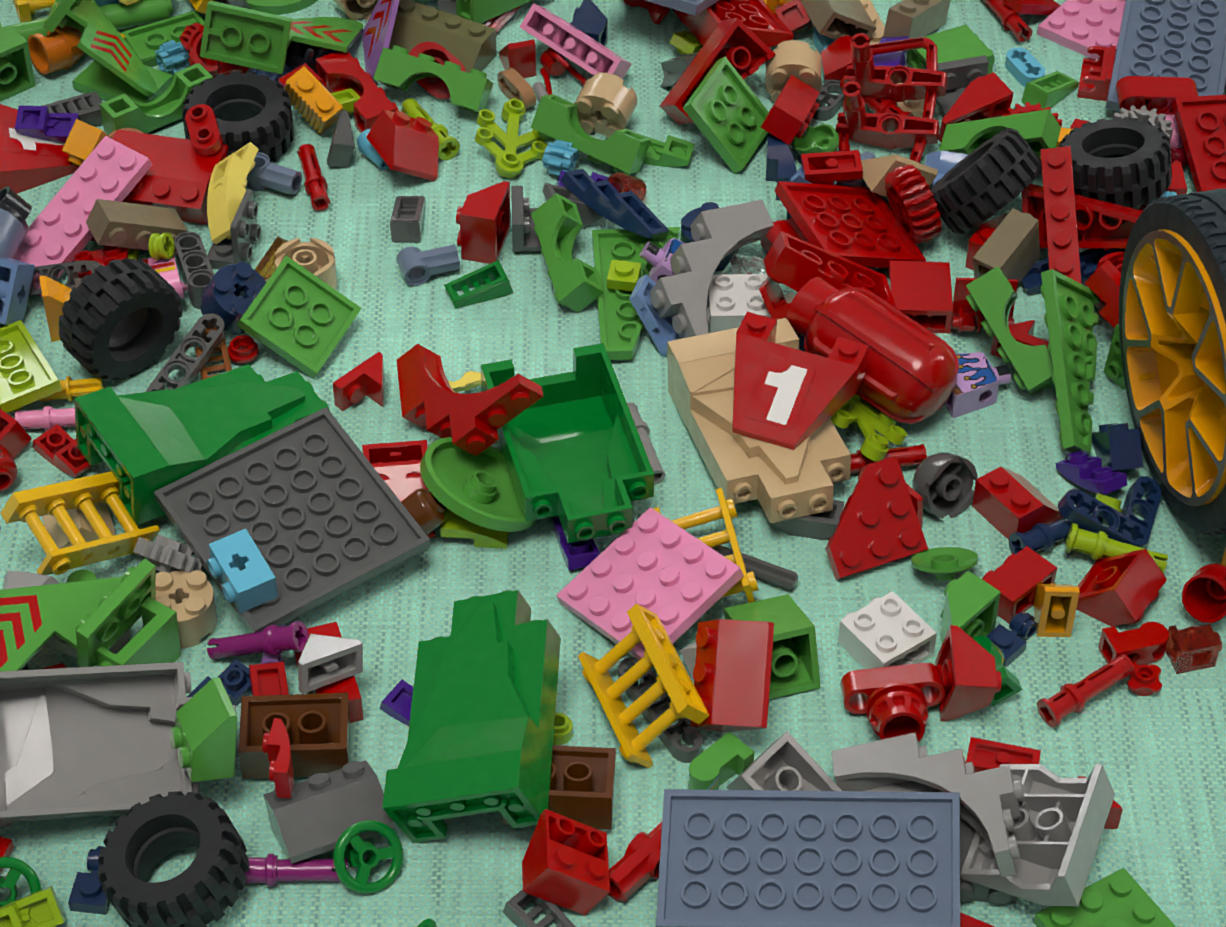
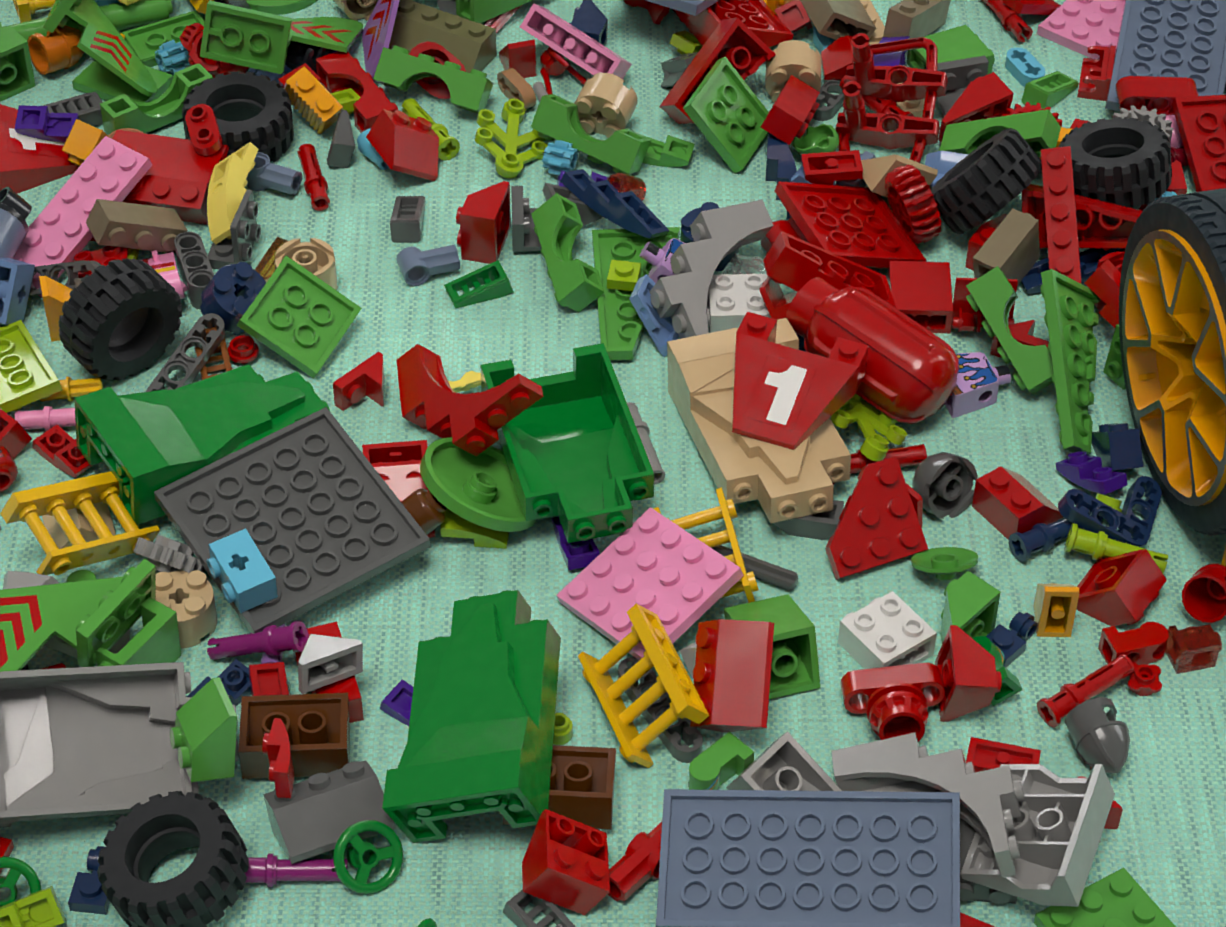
(161, 246): lime bush -> none
(1018, 581): red brick -> none
(1098, 734): none -> dark grey helmet

